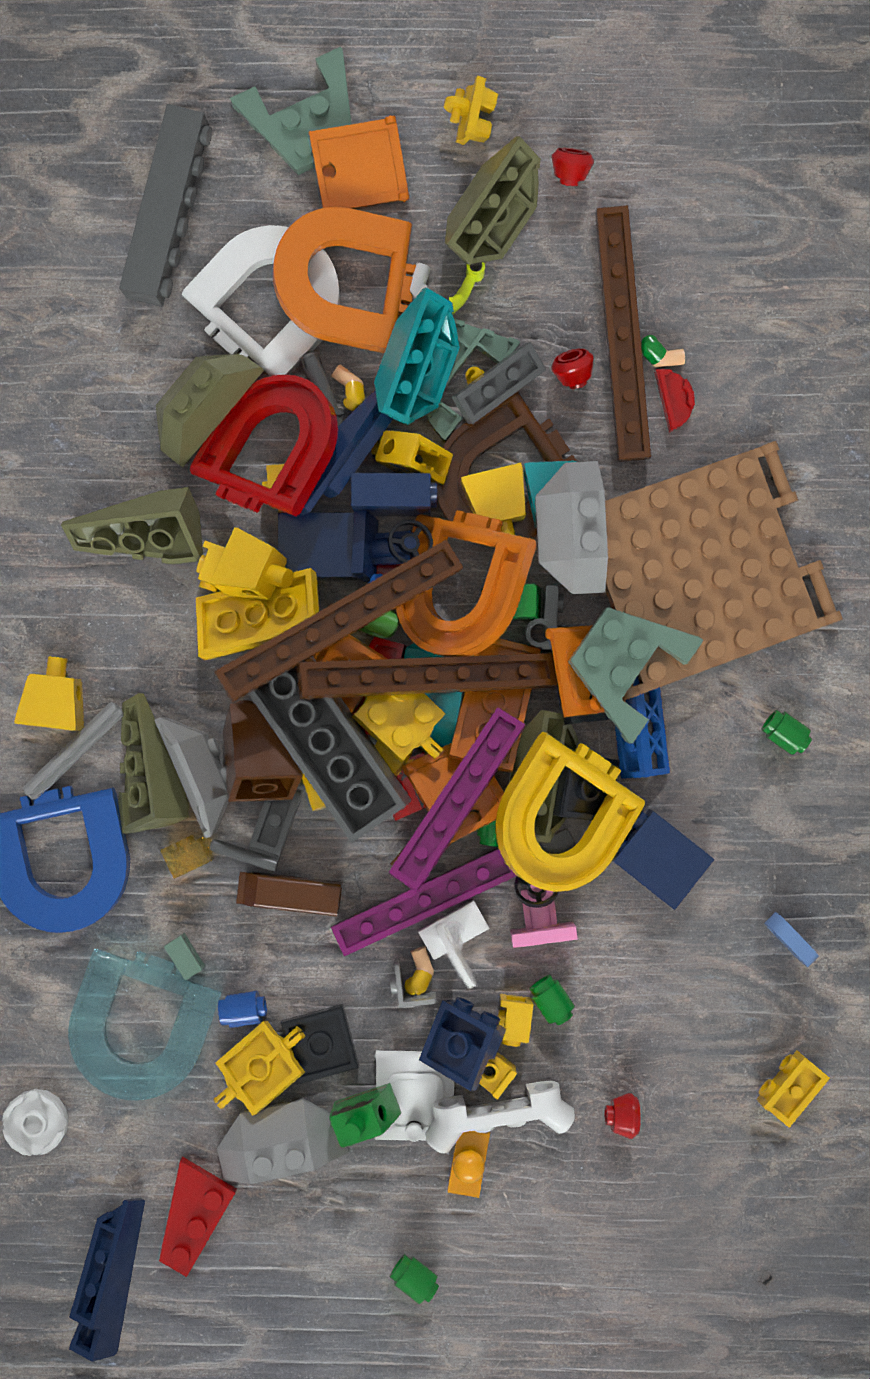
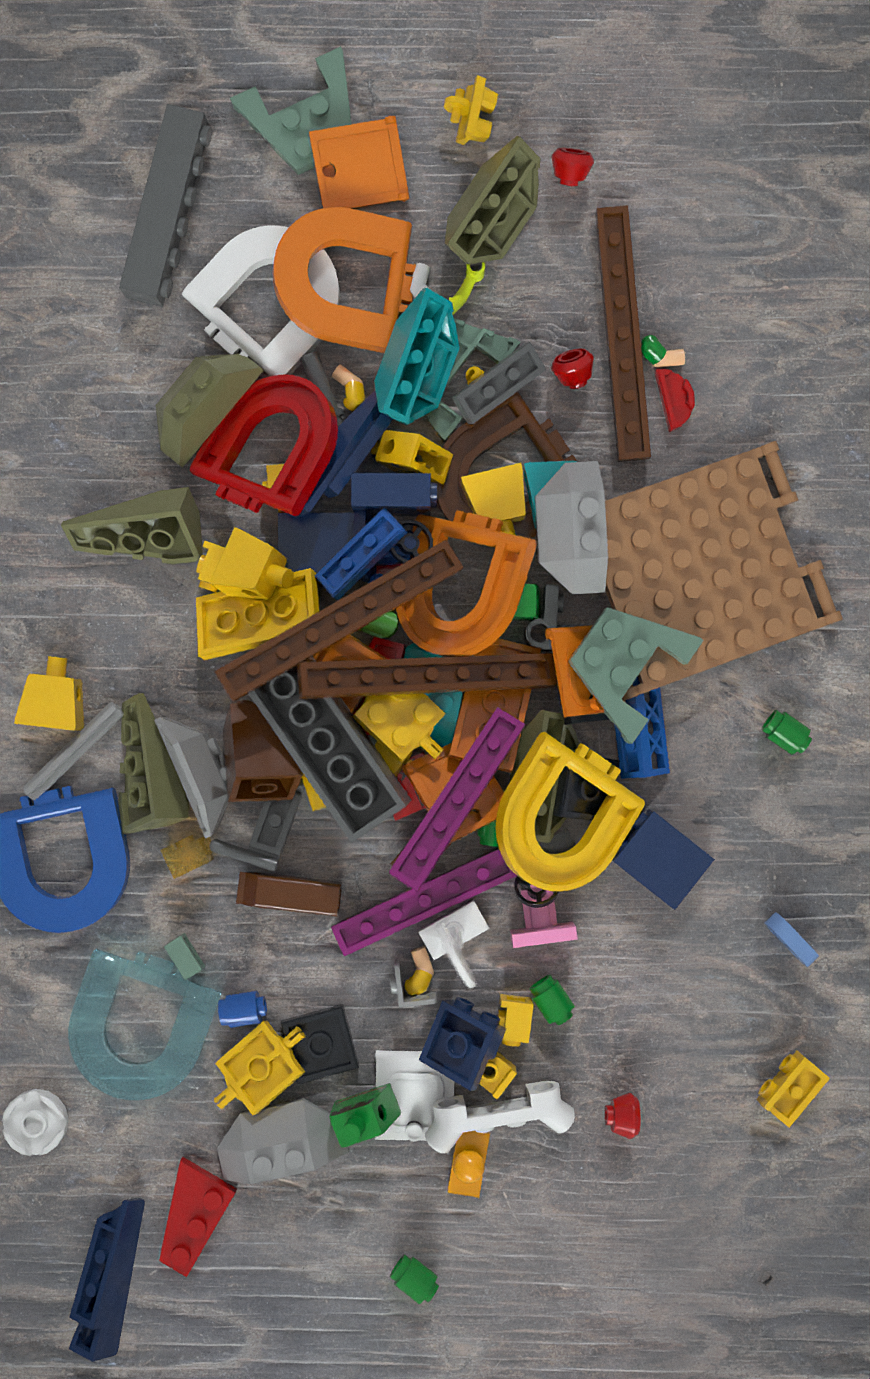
(360, 553): none -> blue tile

